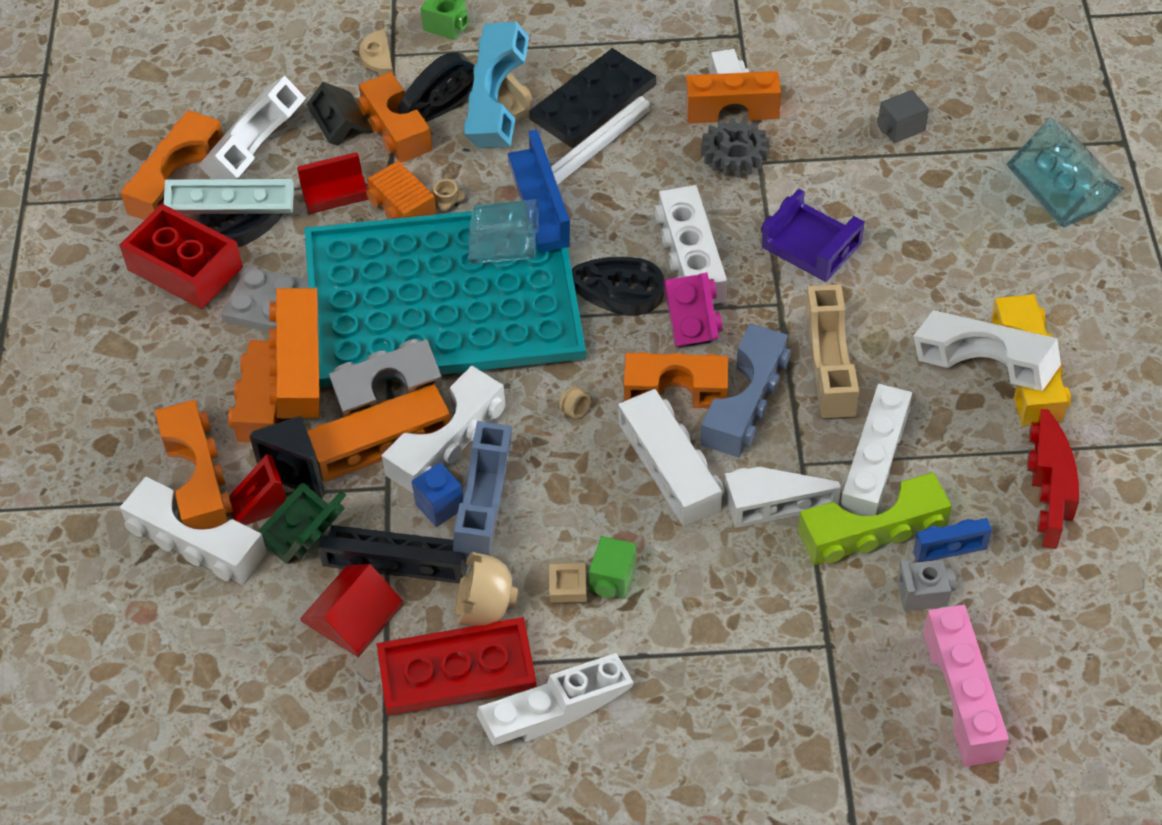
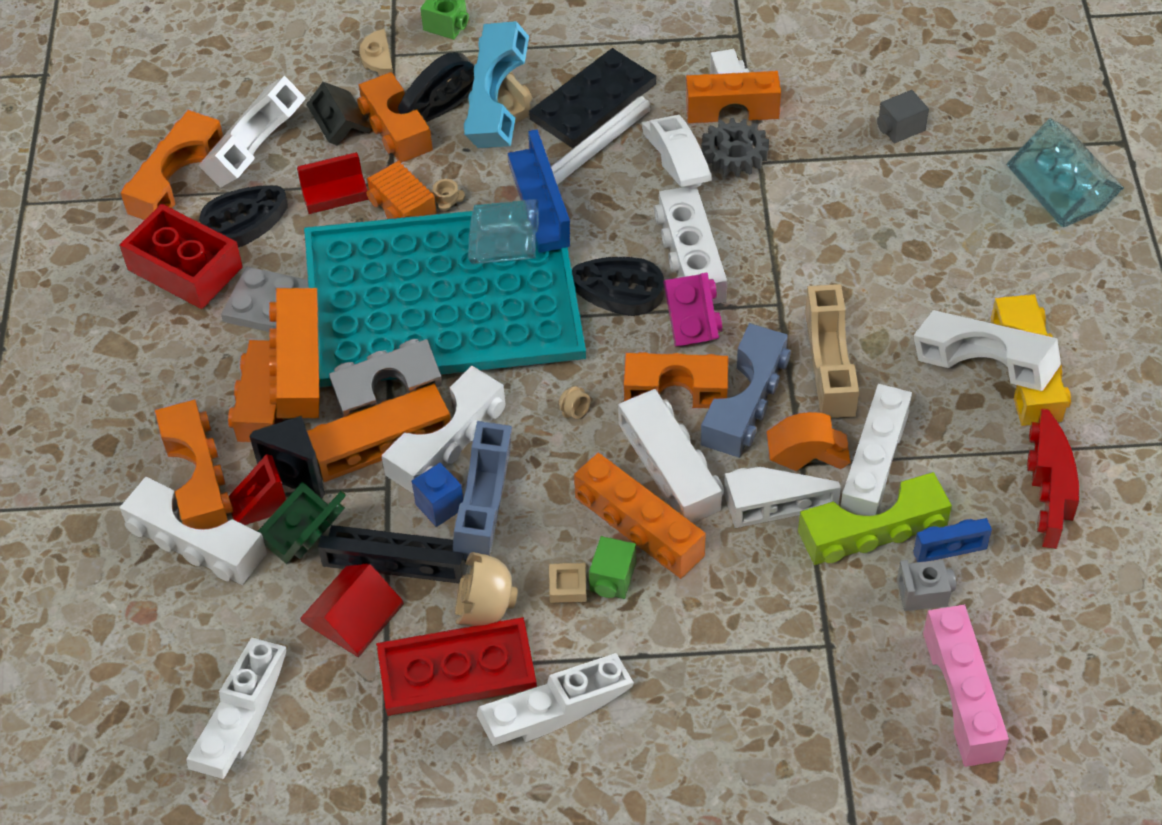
(230, 196): light aqua plate -> none
(240, 709): none -> white slope
(640, 515): none -> orange brick
(678, 150): none -> white slope
(807, 437): none -> orange brick
(810, 237): dark purple panel -> none

